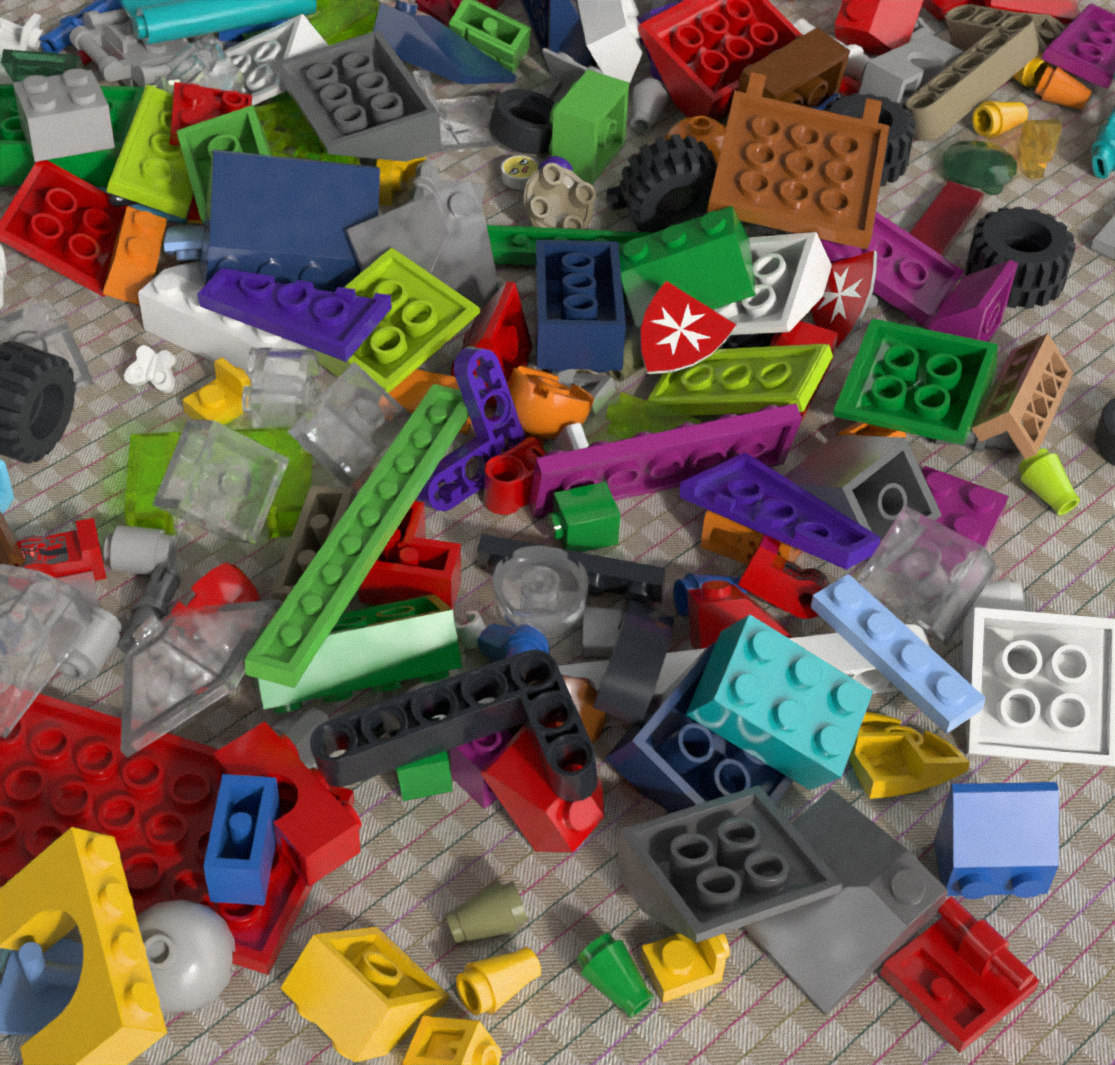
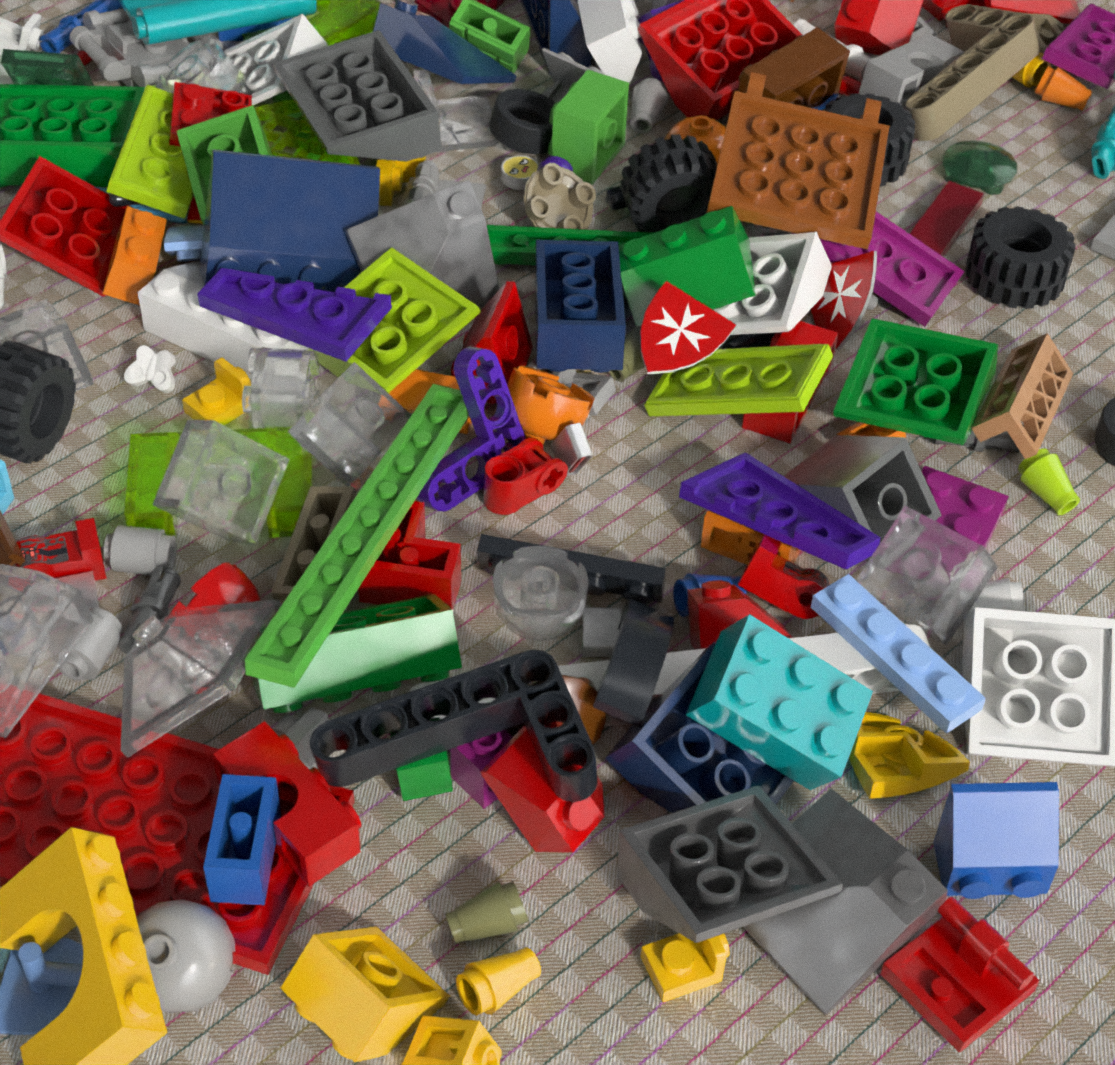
(63, 114): light grey brick -> none
(498, 640): blue arm -> none
(585, 518): green brick -> none
(613, 973): green cone -> none
(637, 415): clear neon green hinge -> none
(665, 458): magenta plate -> none
(976, 304): magenta slope -> none
(998, 117): yellow cone -> none
(1037, 145): clear yellow bracket -> none

